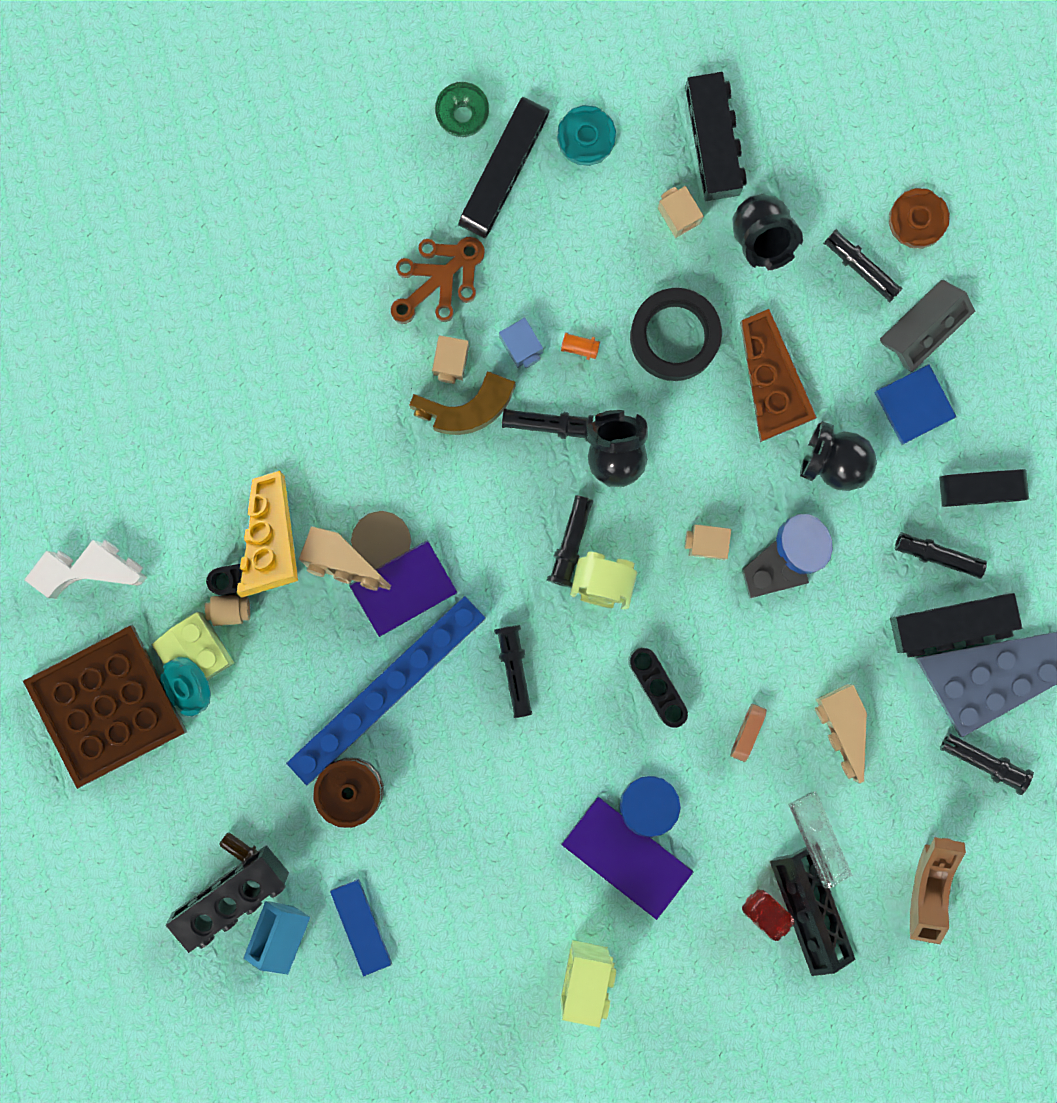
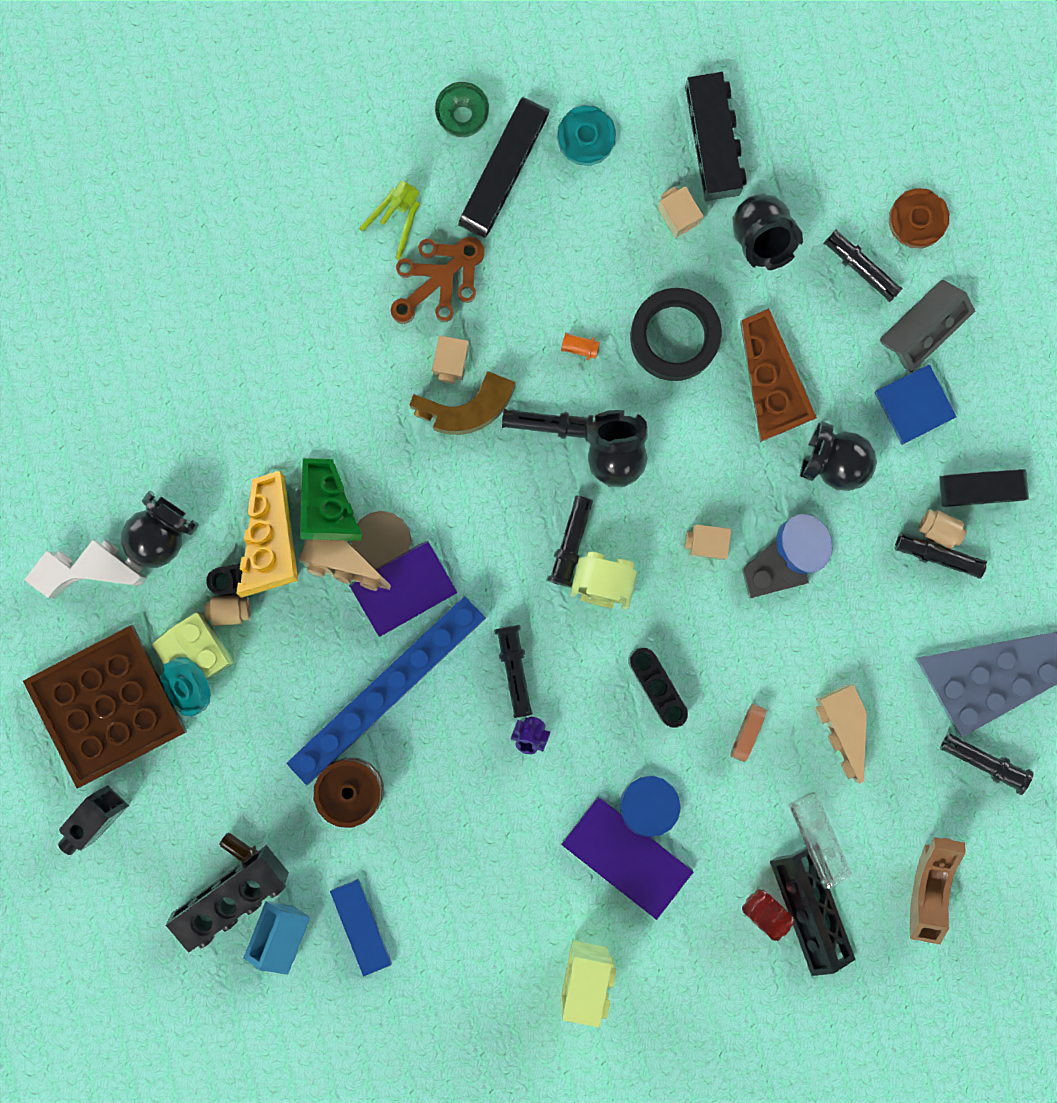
(91, 820): none -> black torso
(155, 535): none -> black tile
(325, 505): none -> green wing
(401, 199): none -> lime plant
(521, 343): medium blue brick -> none
(530, 735): none -> dark purple gear
(942, 528): none -> tan brick
(956, 623): black brick -> none

